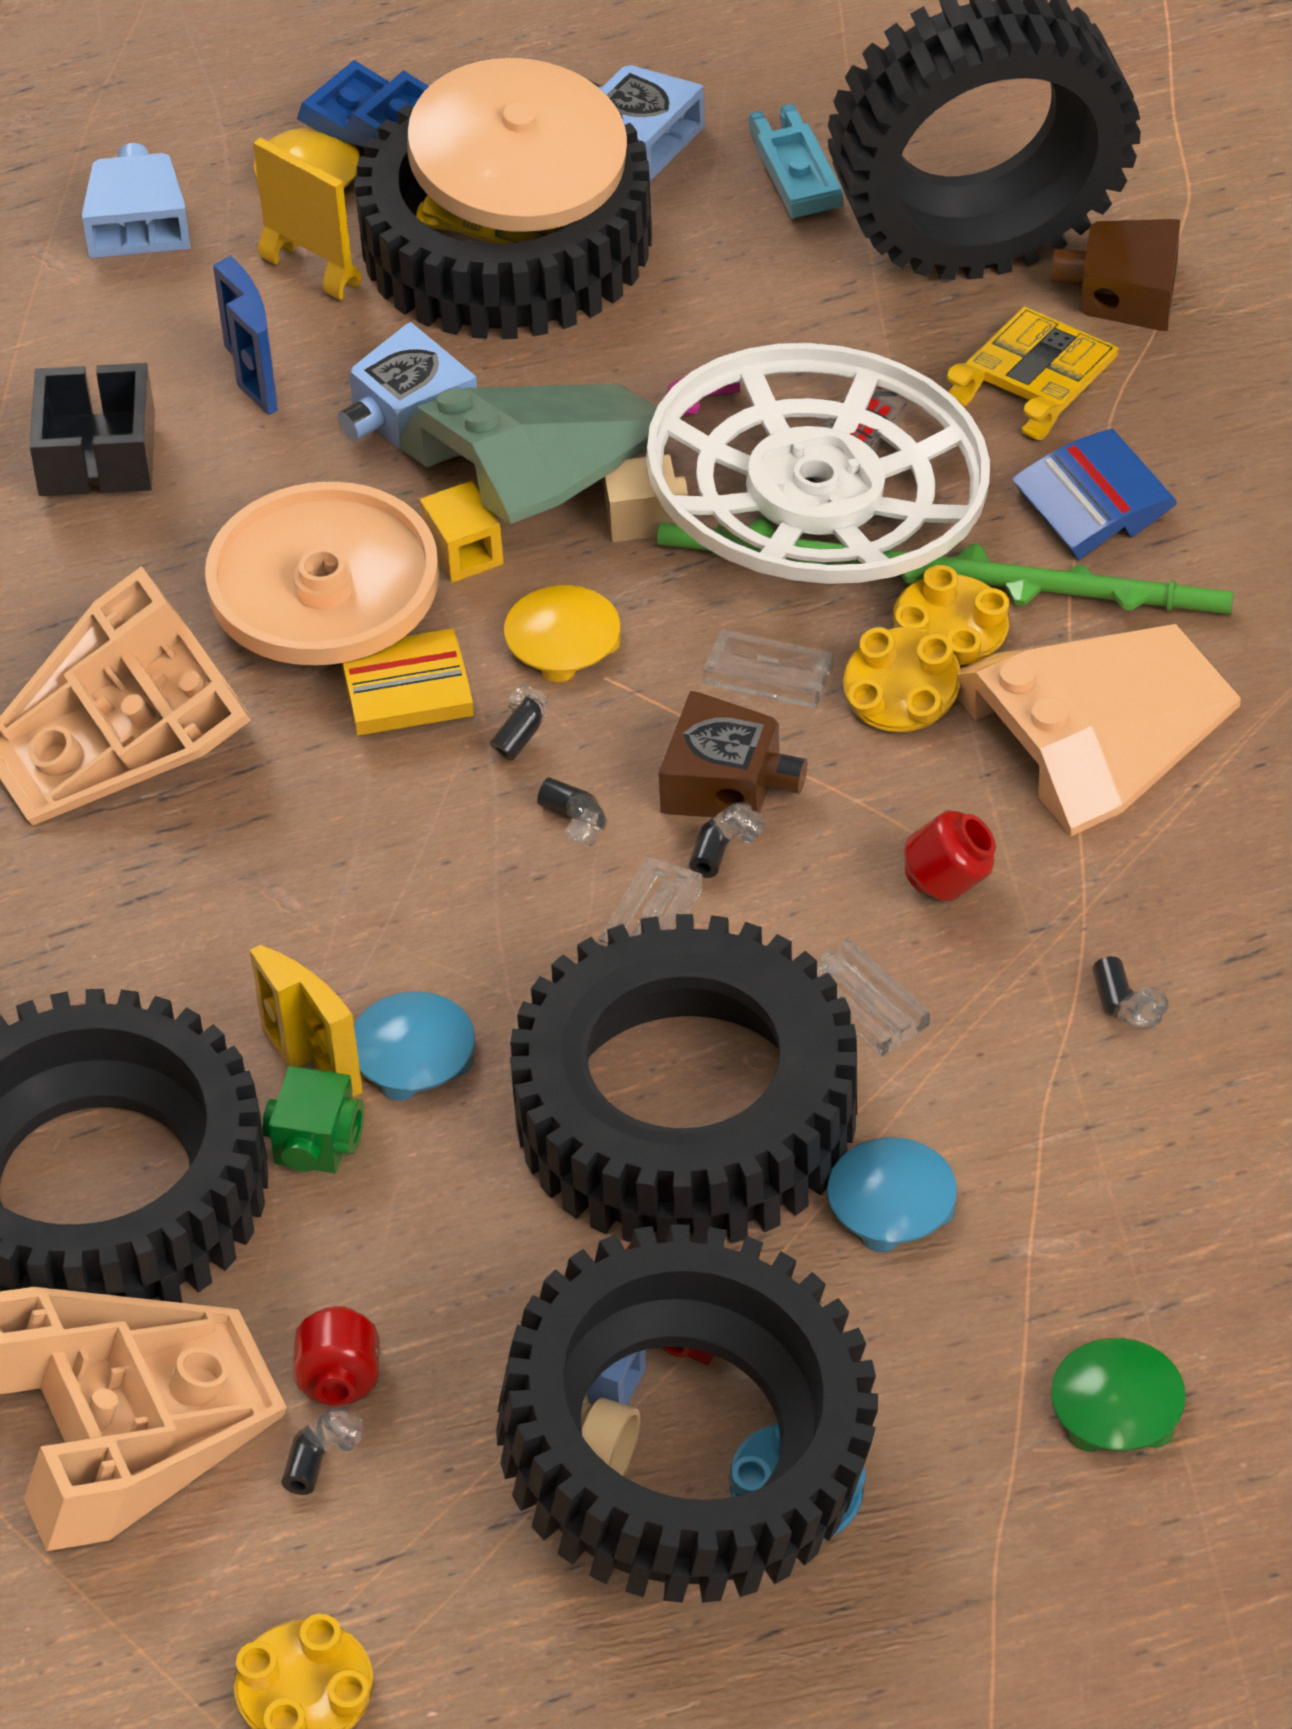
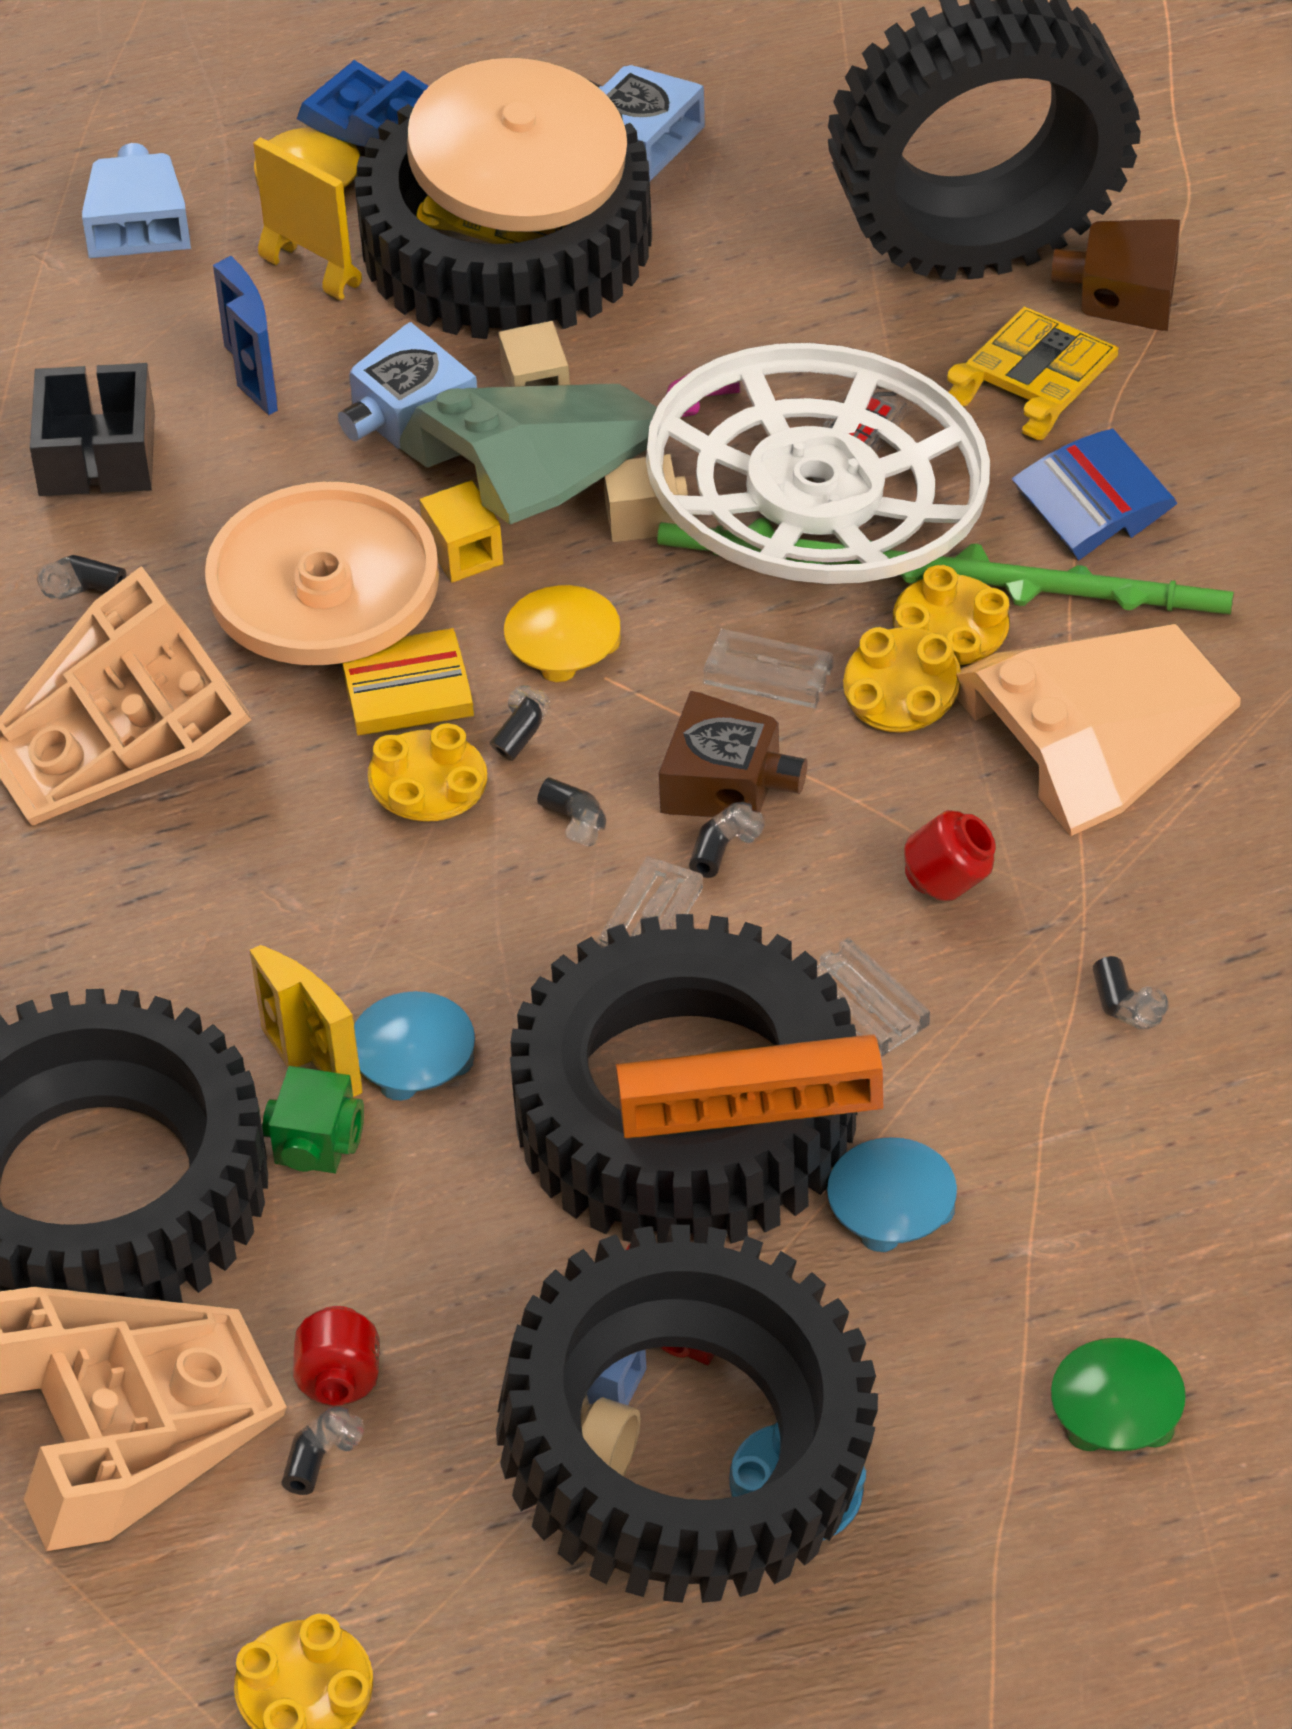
(77, 574): none -> arm
(427, 773): none -> yellow dish
(533, 356): none -> tan brick
(750, 1086): none -> orange brick
(796, 163): medium azure hinge -> none

